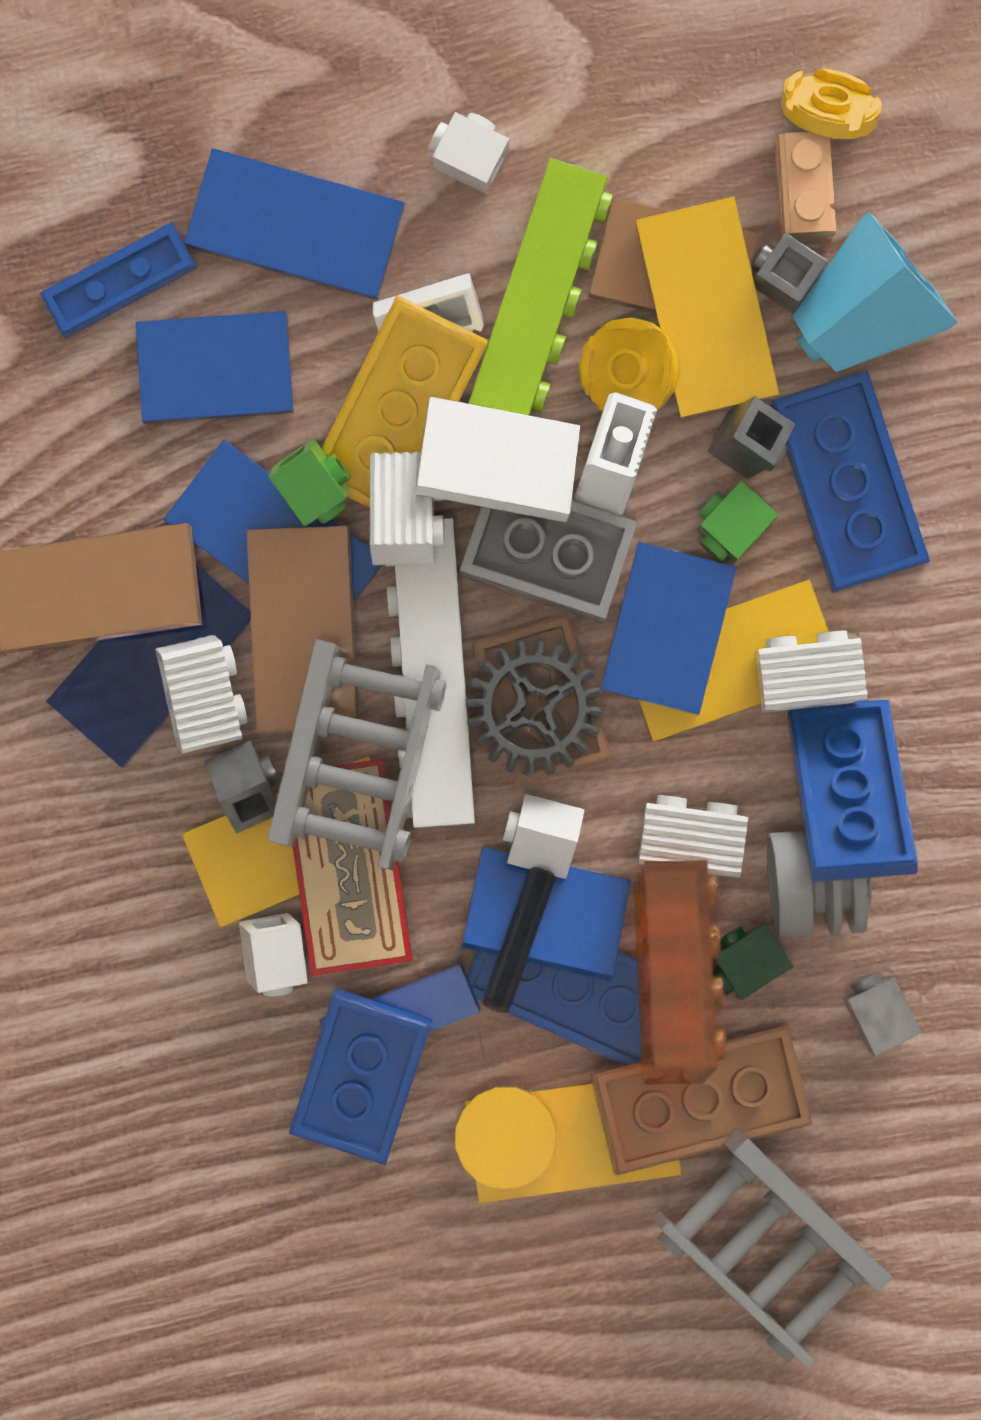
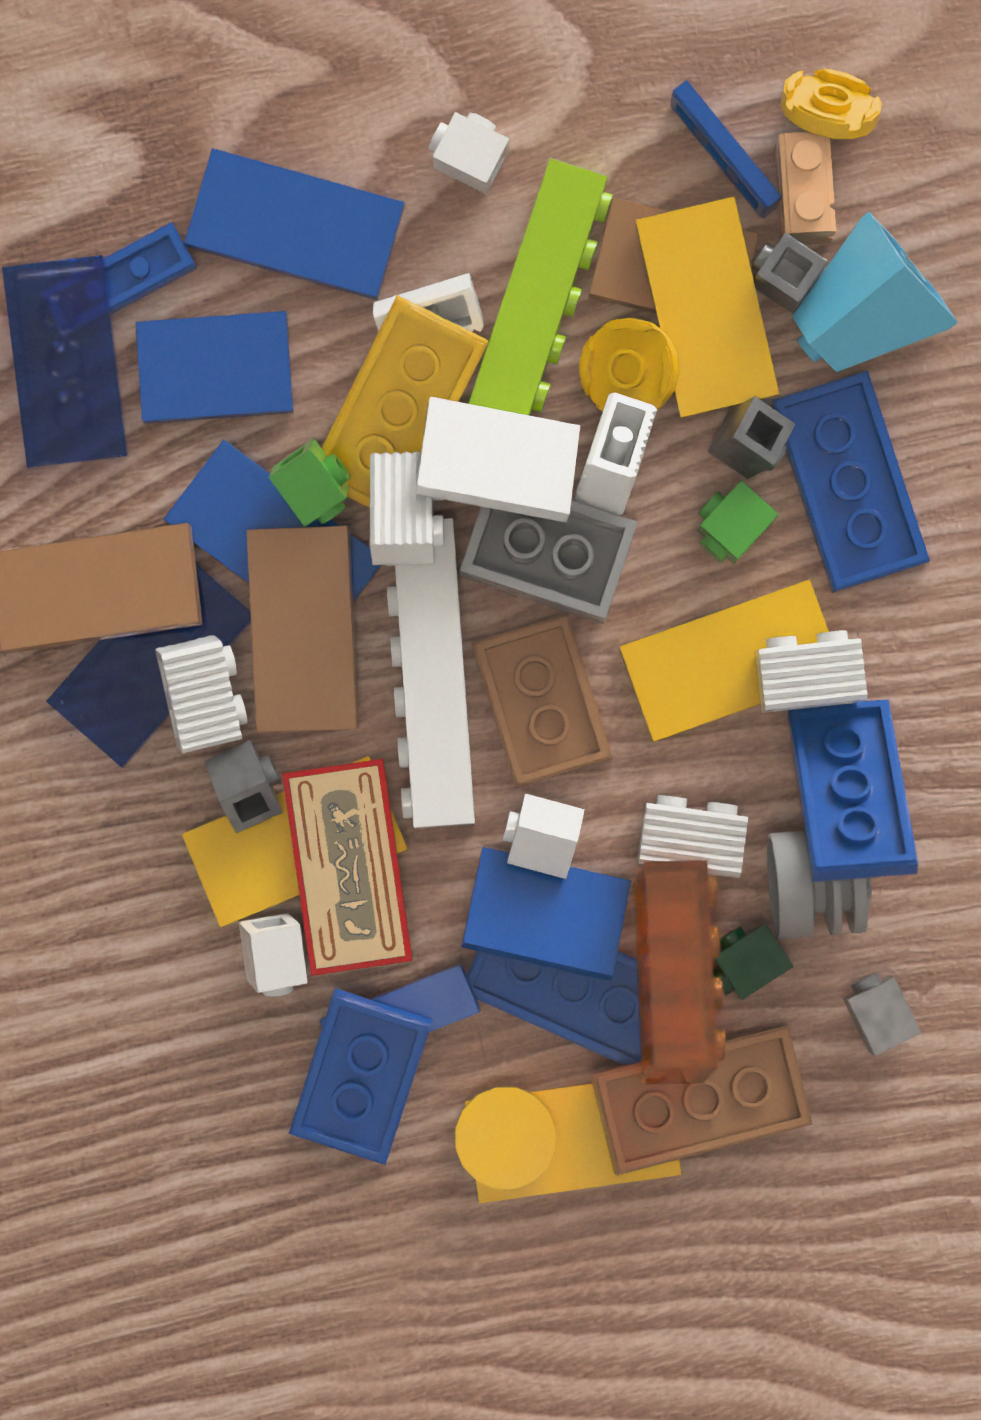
(65, 361): none -> clear blue tile
(319, 721): light grey fence -> none
(519, 940): black axle -> none
(572, 684): dark grey gear -> none
(668, 628): blue tile -> none
(724, 150): none -> blue tile
(817, 1235): light grey fence -> none

